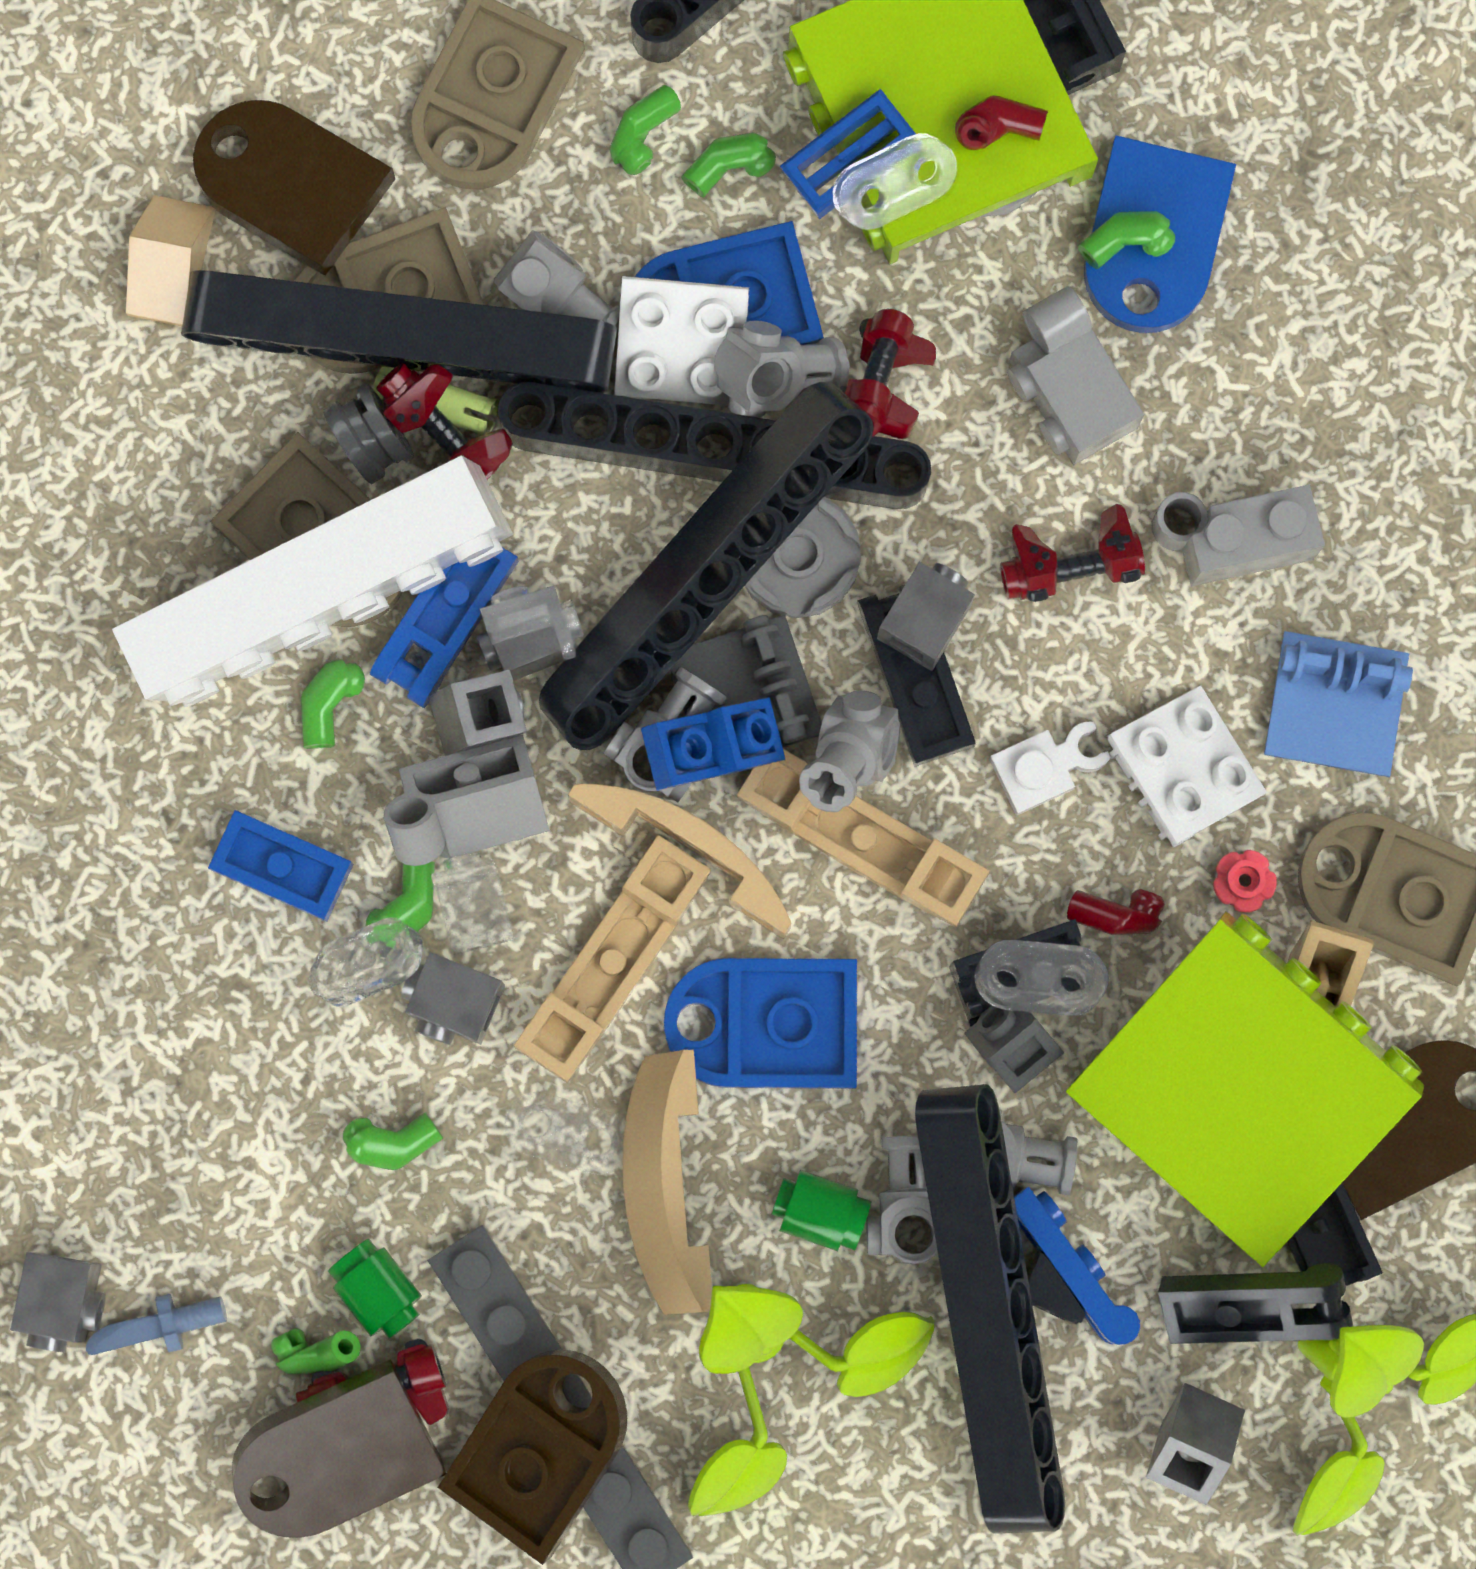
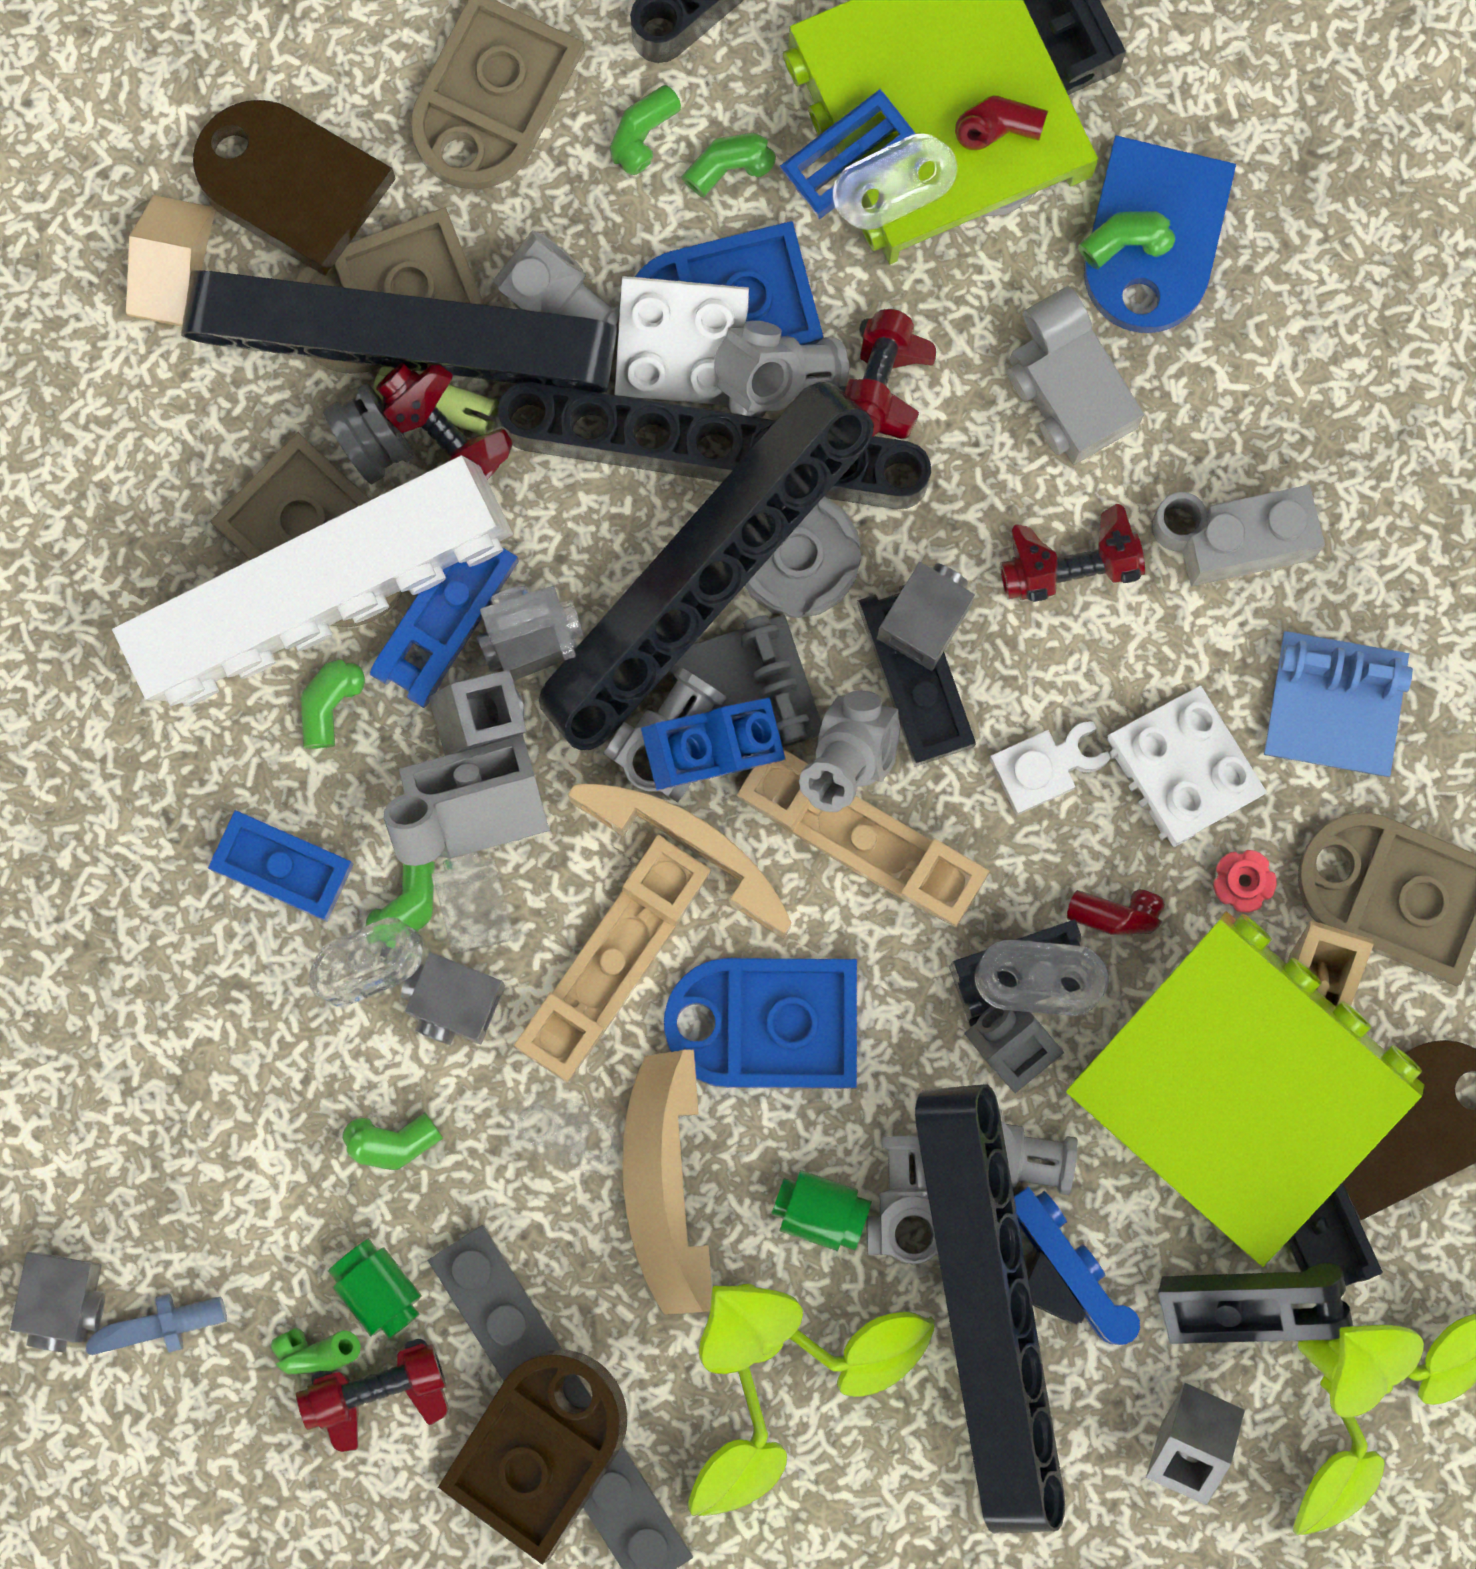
(336, 1454): tile -> none

